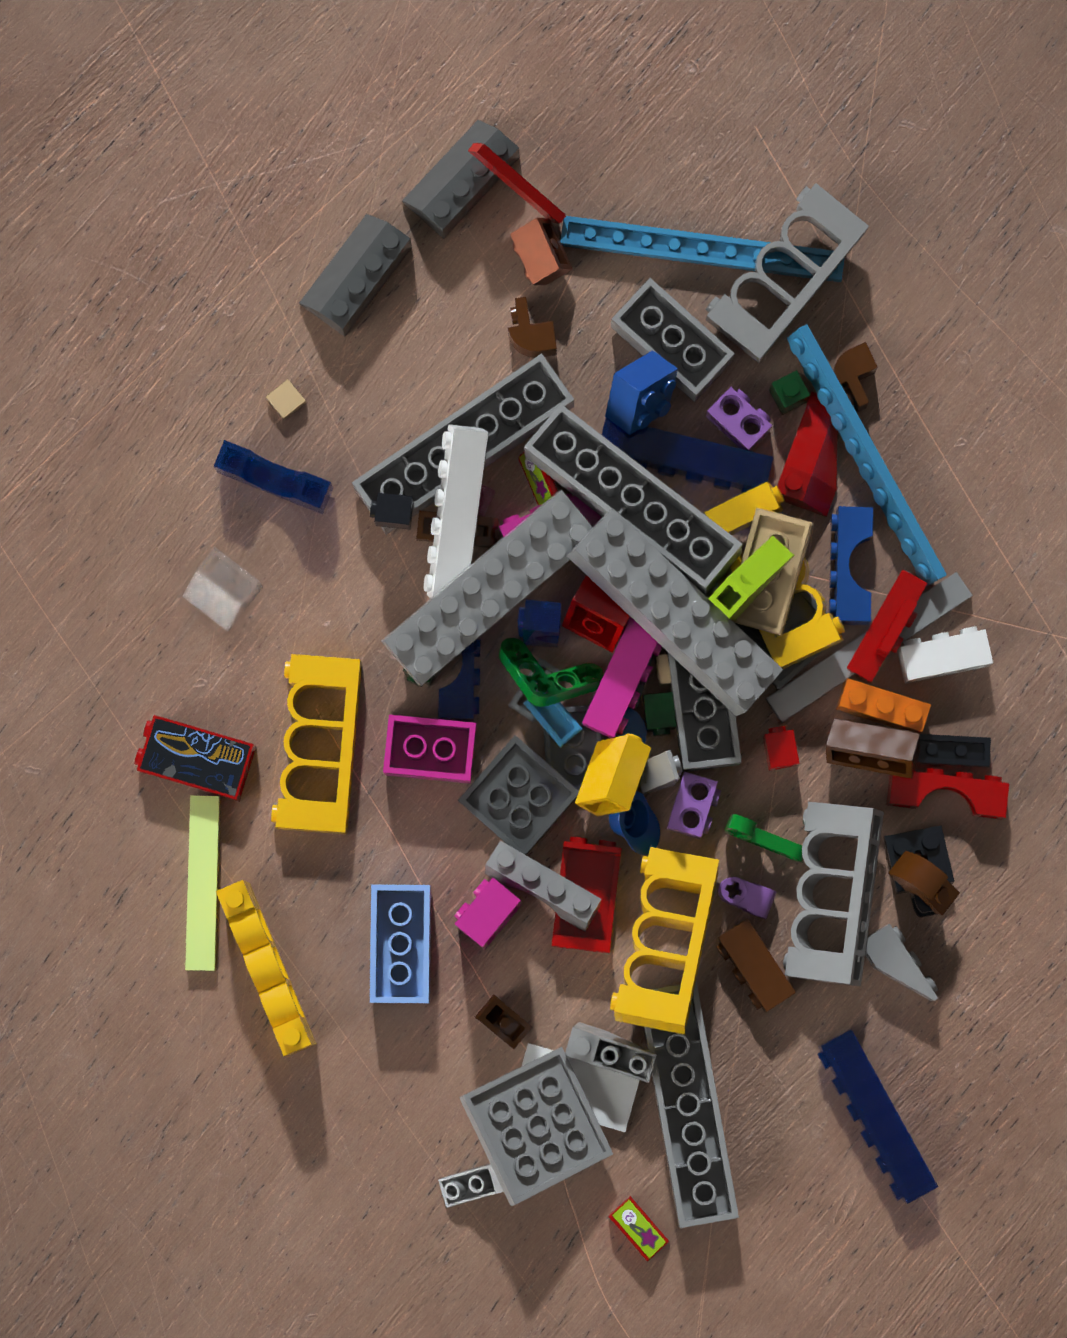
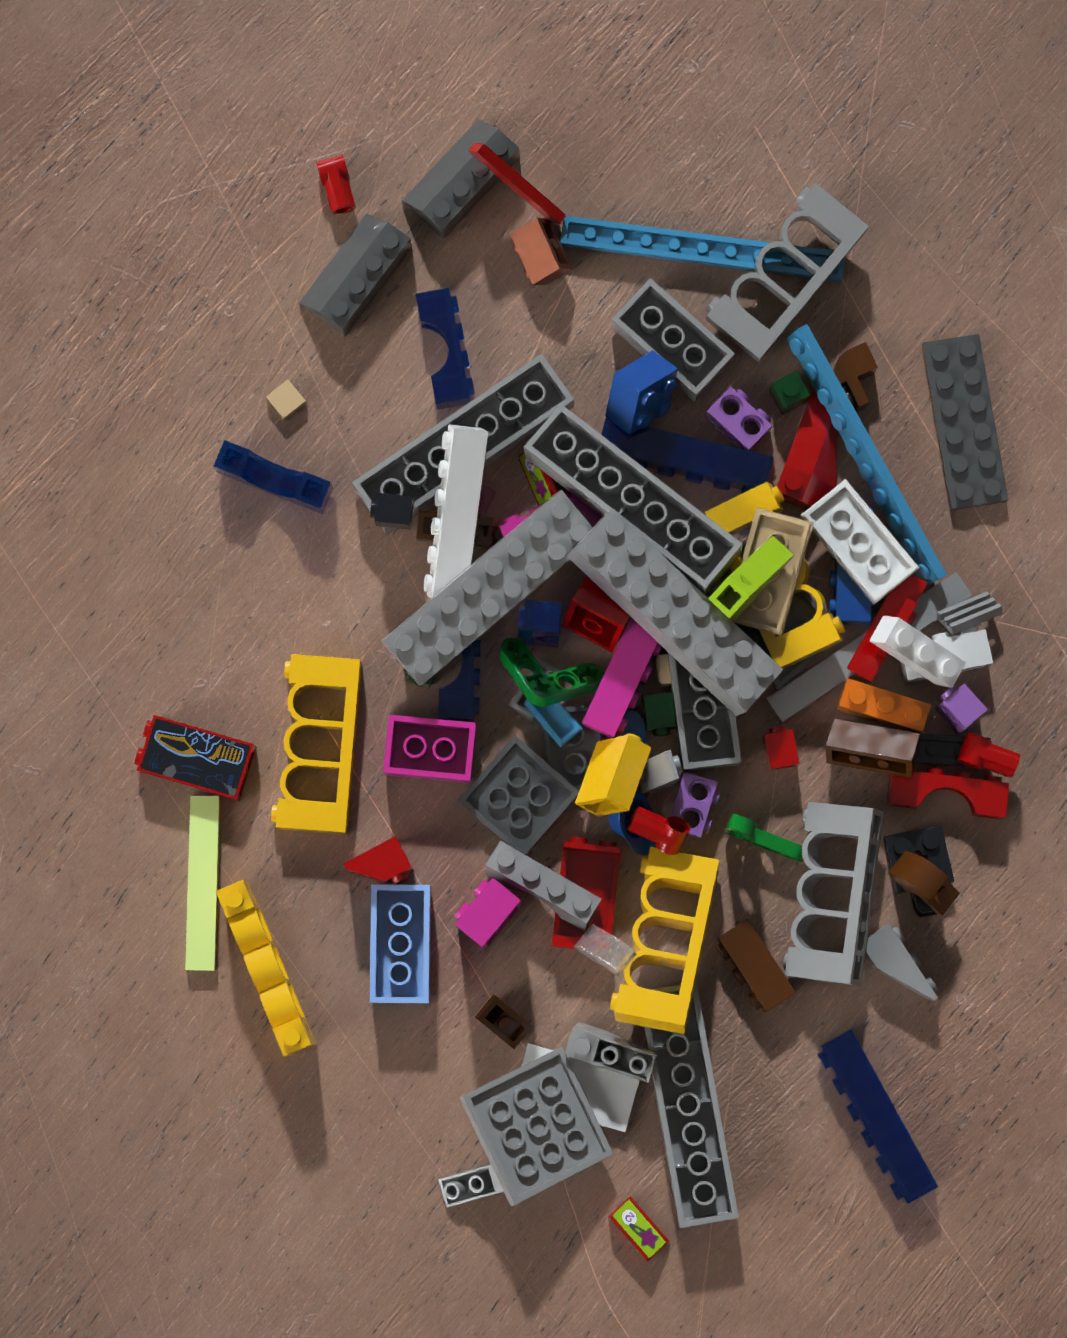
(222, 589): clear slope -> none
(335, 178): none -> red piece
(382, 863): none -> red slope
(437, 314): none -> clear blue arch
(530, 338): reddish brown brick -> none
(605, 950): none -> clear slope
(665, 832): none -> red piece
(751, 898): medium lavender piece -> none
(860, 542): none -> white tile
(917, 651): none -> white brick
(960, 707): none -> medium lavender brick
(964, 422): none -> dark grey plate
(969, 613): none -> light grey tile
(981, 753): none -> red piece

